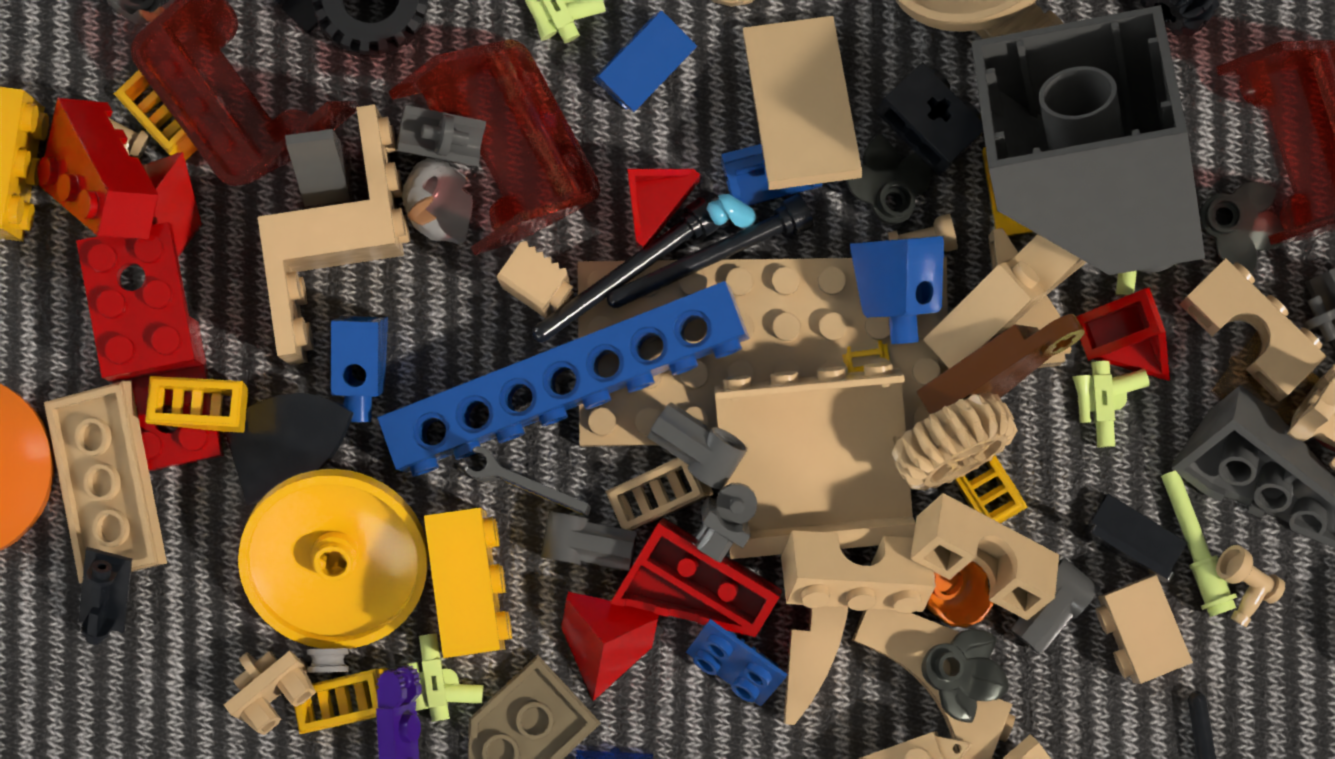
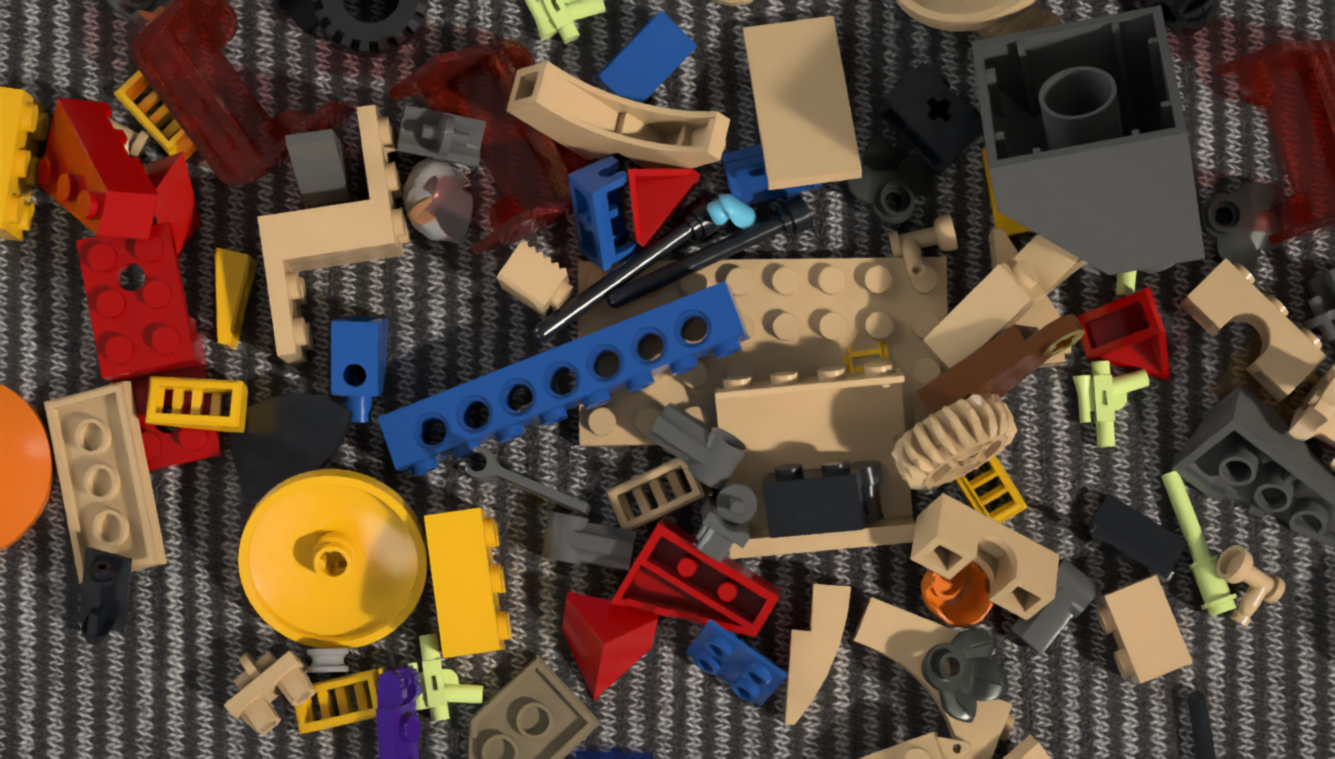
(232, 287): none -> yellow slope
(600, 213): none -> blue hinge
(606, 124): none -> tan arch
(822, 498): none -> black hinge
(822, 576): tan arch -> none
(900, 281): blue torso -> none

